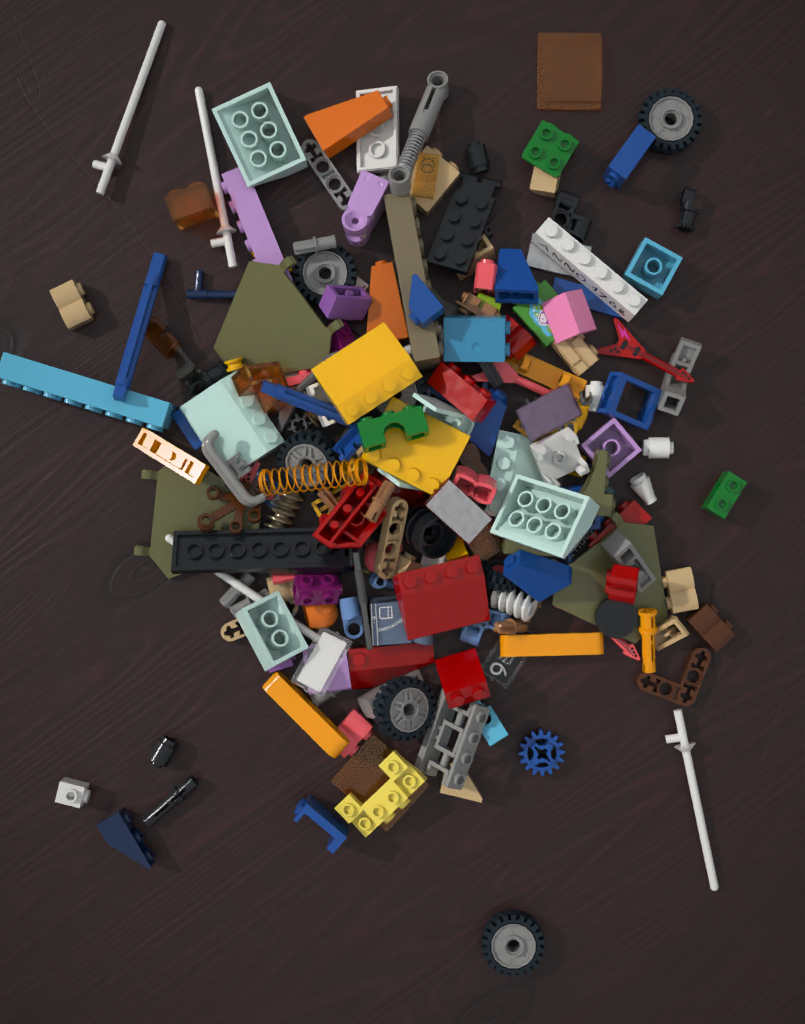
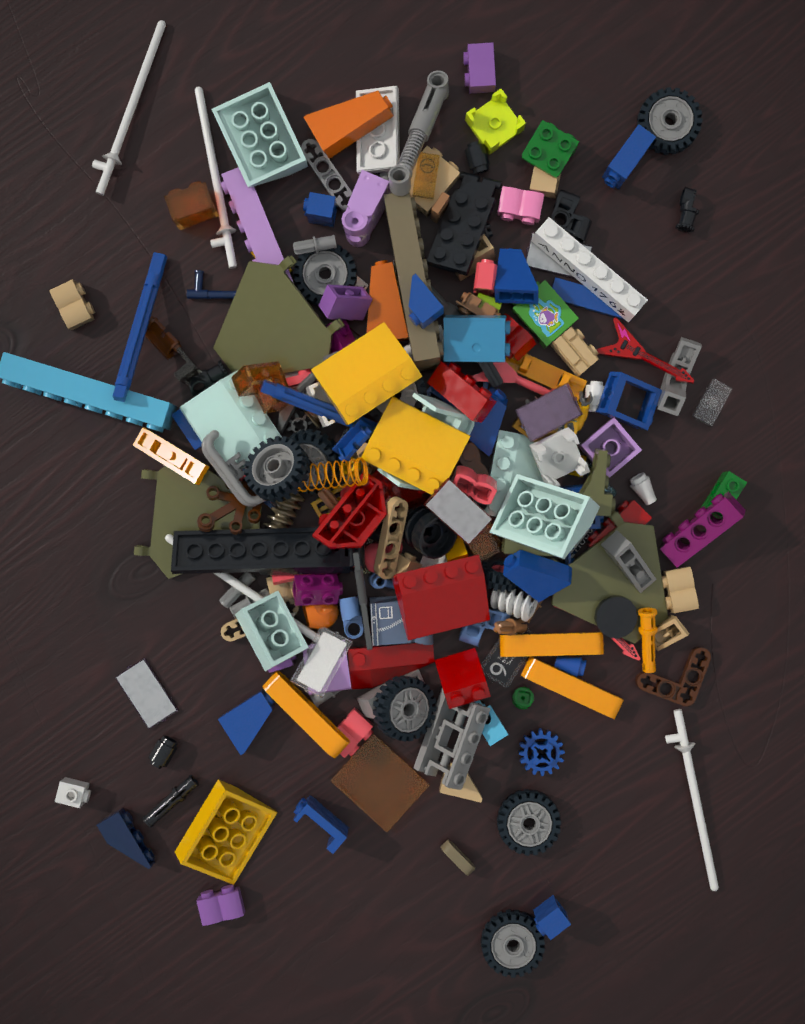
(146, 693): none -> flat silver piece
(220, 905): none -> medium lavender brick
(225, 833): none -> yellow slope
(234, 364): yellow bush -> none
(246, 719): none -> blue slope
(277, 469): none -> wheel
(320, 209): none -> blue brick
(379, 501): medium nougat axle -> none
(382, 804): light yellow bracket -> none
(409, 421): green arch -> none
(439, 207): none -> medium nougat tile
(458, 857): none -> dark tan beam
(480, 68): none -> medium lavender brick
(495, 122): none -> neon yellow panel
(520, 205): none -> bright pink brick
(523, 698): none -> green tile
(535, 837): none -> wheel
(551, 918): none -> blue brick
(568, 315): bright pink slope -> none
(569, 71): clear orange piece -> none
(571, 665): none -> blue cone
(572, 687): none -> light orange beam
(622, 583): red brick -> none
(651, 268): medium azure brick -> none
(657, 447): white brick -> none
(679, 552): none -> magenta brick
(710, 627): reddish brown brick -> none
(712, 402): none -> clear plate

